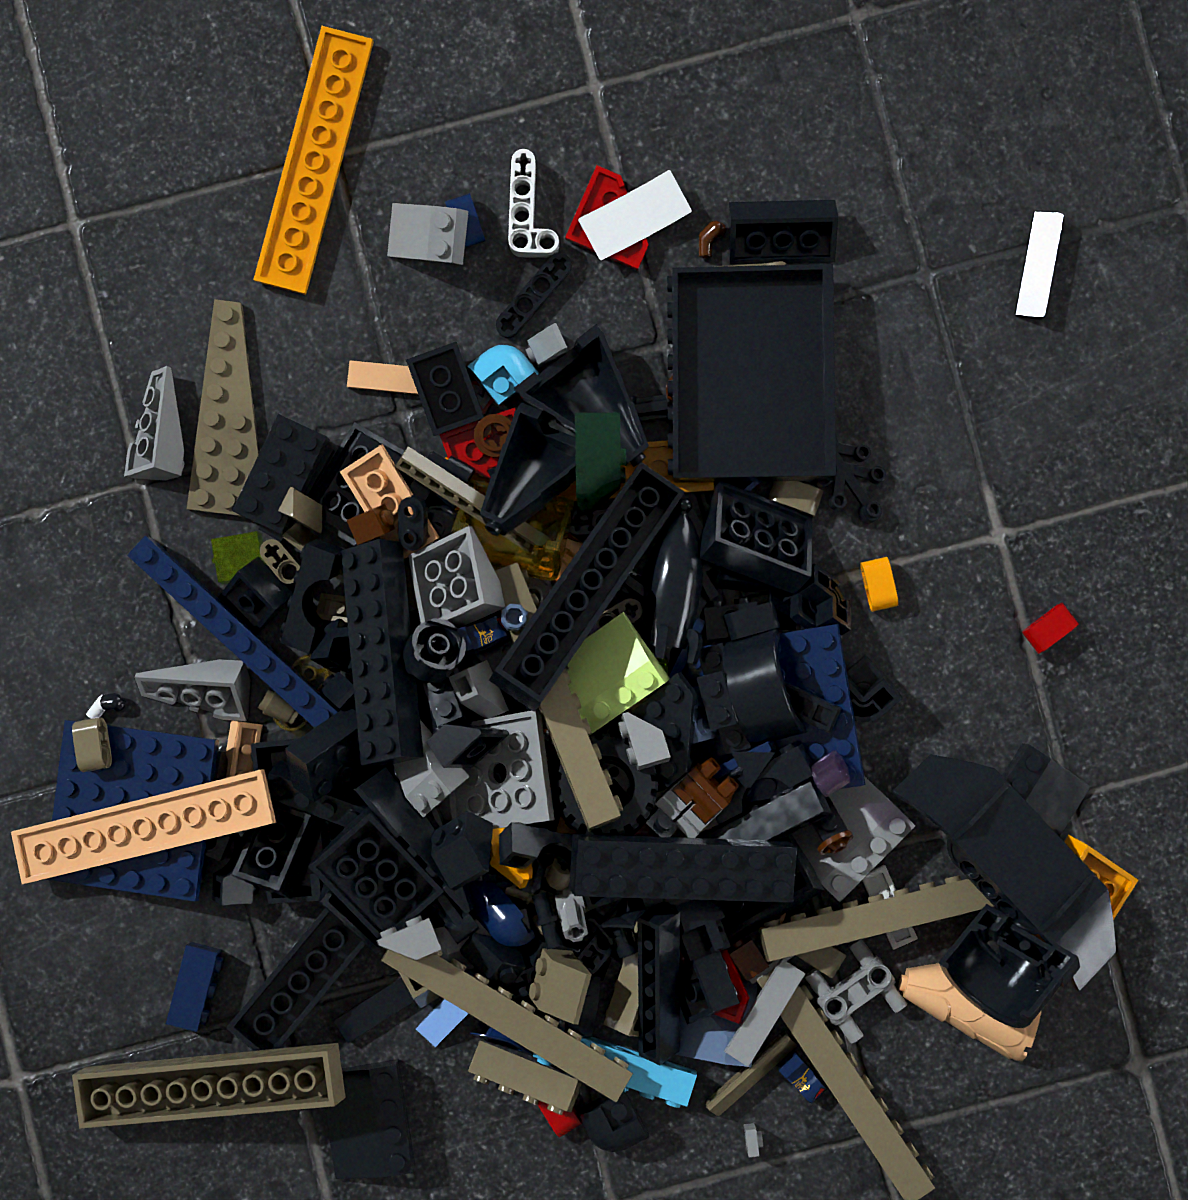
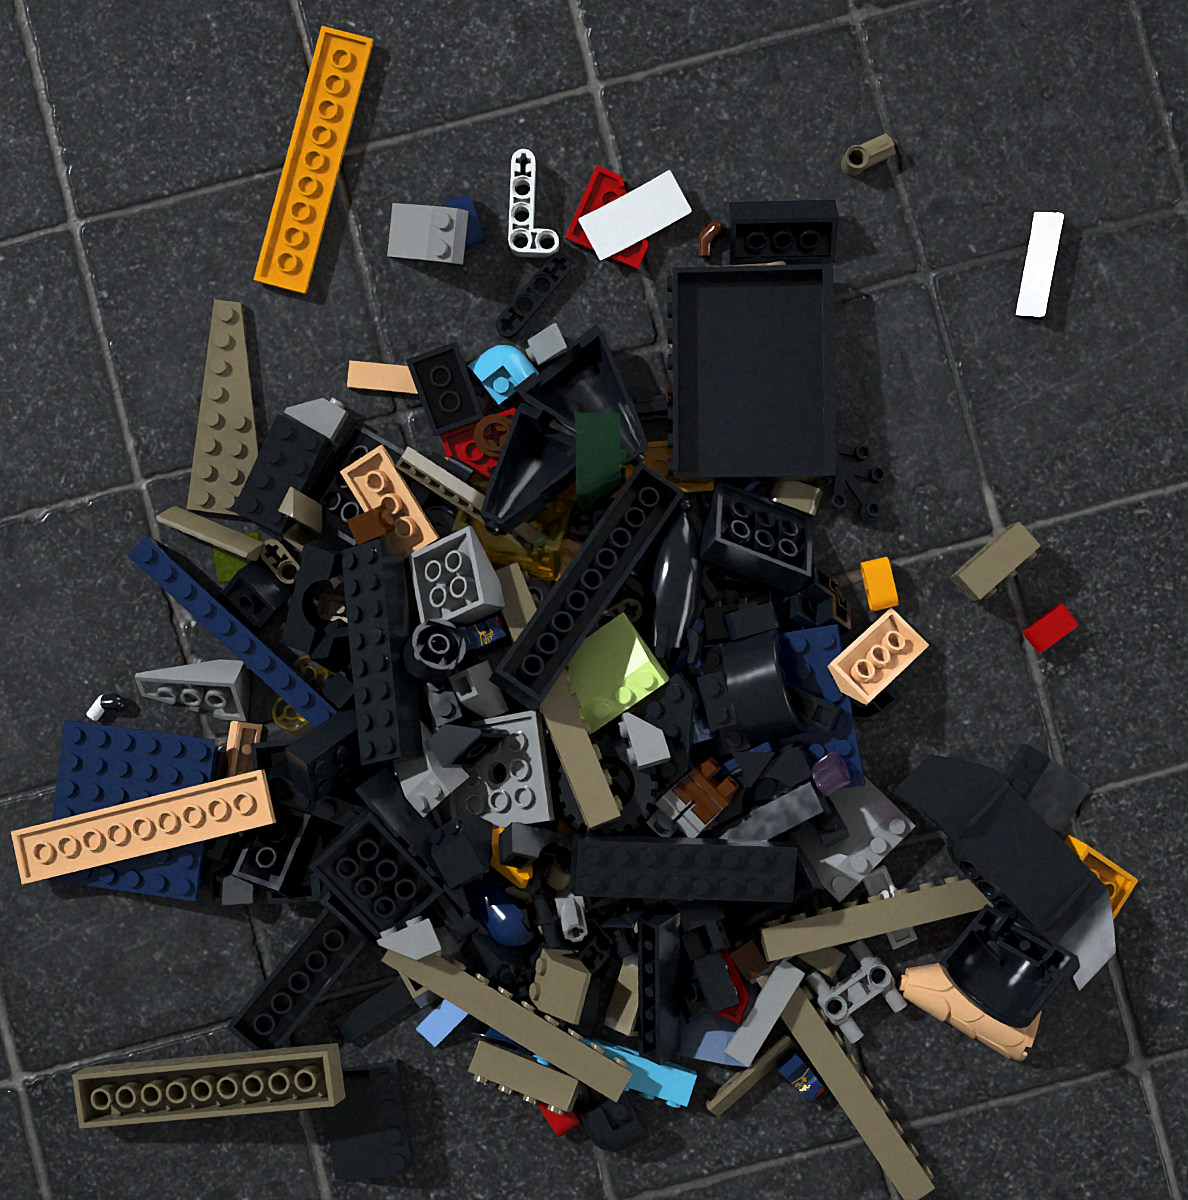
(91, 744): dark tan beam -> none
(159, 441): light grey wedge -> none
(195, 987): dark blue brick -> none
(211, 532): none -> dark tan slope
(277, 707): dark tan cone -> none
(320, 416): none -> light grey slope
(414, 524): black plate -> none
(514, 617): sand blue tile -> none
(753, 1140): light grey plate -> none
(835, 843): reddish brown piece -> none
(868, 154): none -> dark tan piece
(876, 657): none -> light nougat slope
(996, 562): none -> dark tan brick

